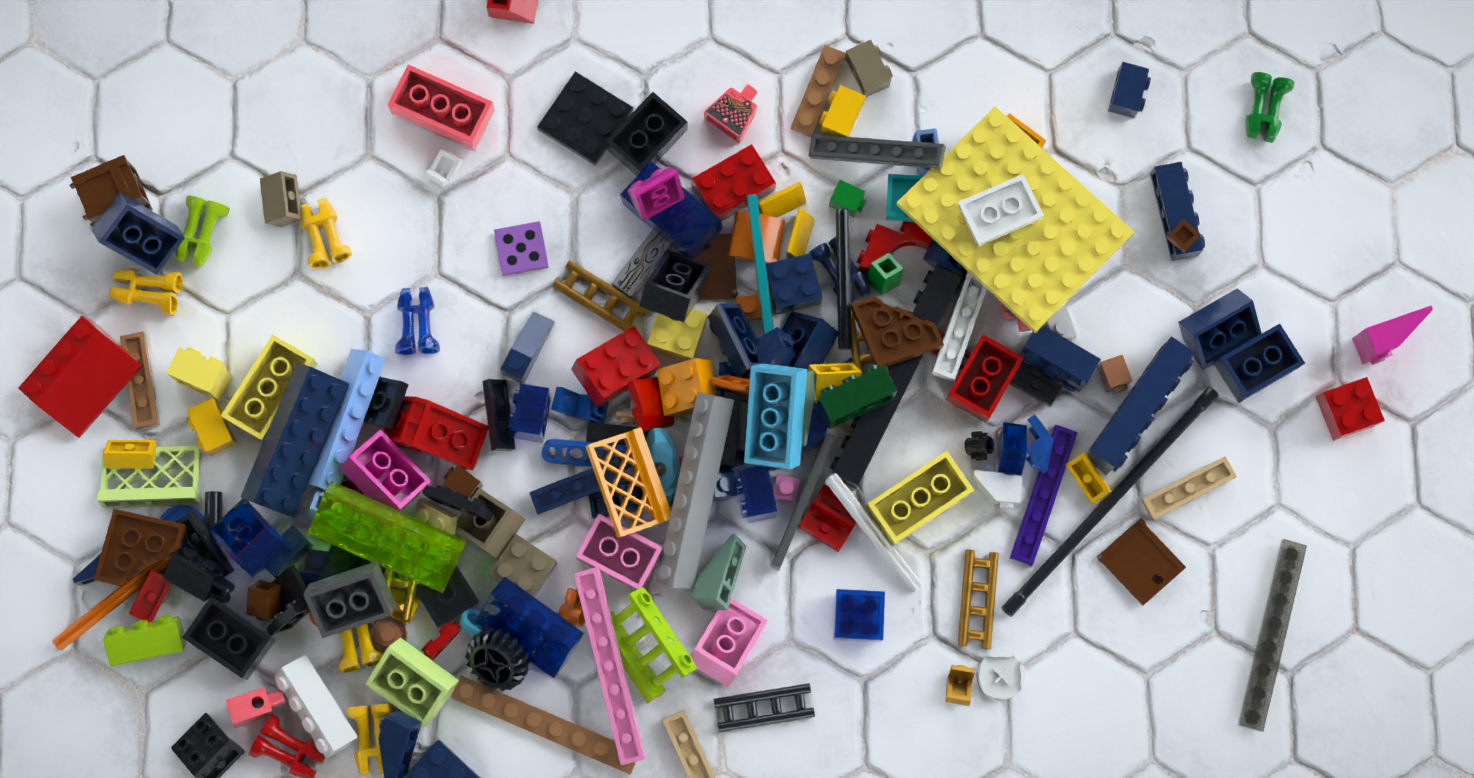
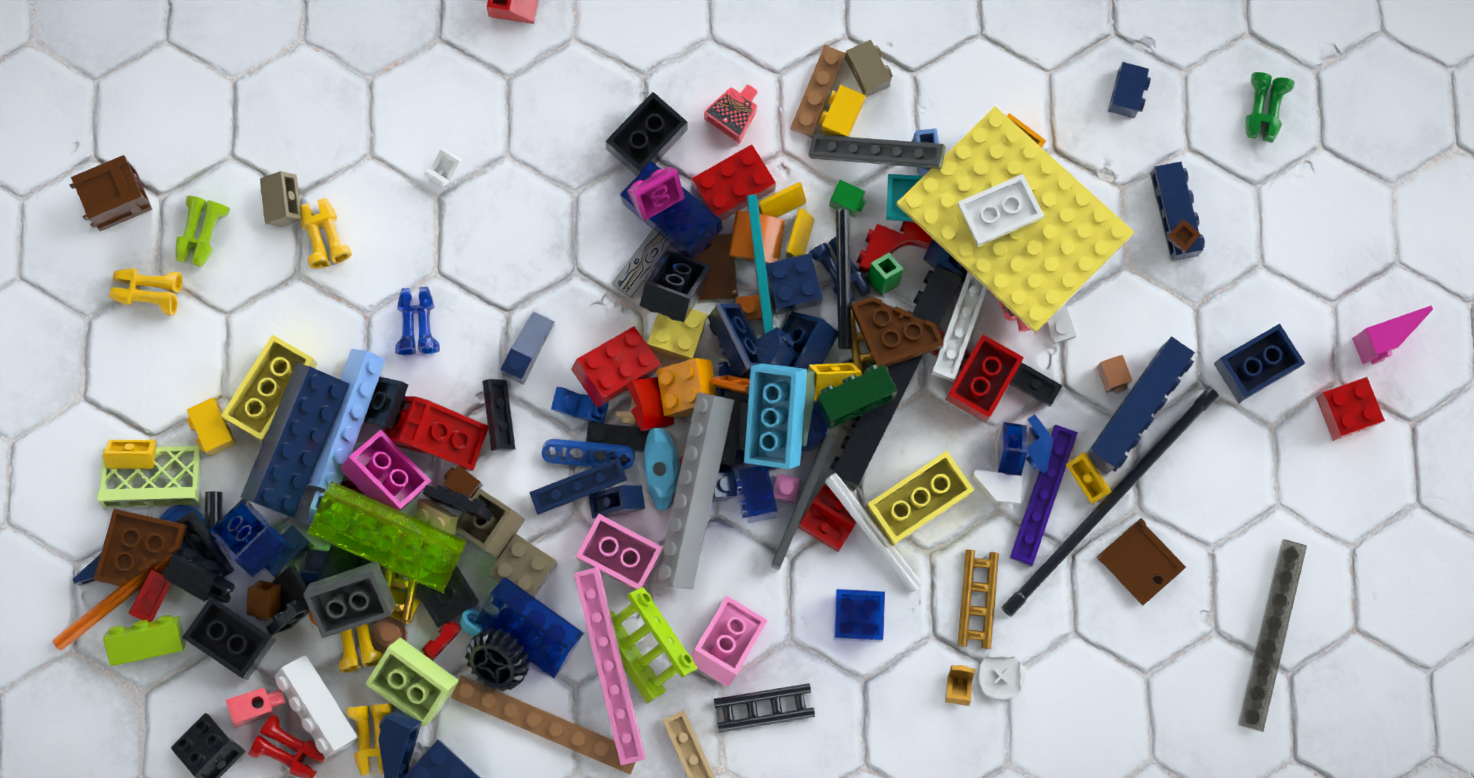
(80, 376): red slope -> none
(138, 233): dark blue brick -> none
(141, 386): medium nougat plate -> none
(198, 373): light yellow brick -> none
(441, 107): coral brick -> none
(521, 248): medium lavender tile -> none
(531, 412): clear blue brick -> none
(572, 608): orange plate -> none
(584, 118): black plate -> none
(595, 284): pearl gold bar -> none
(647, 480): light orange fence -> none
(718, 578): sand green slope -> none
(979, 445): black gear -> none
(1059, 358): dark blue brick -> none
(1189, 488): tan plate -> none
(1220, 327): dark blue slope -> none

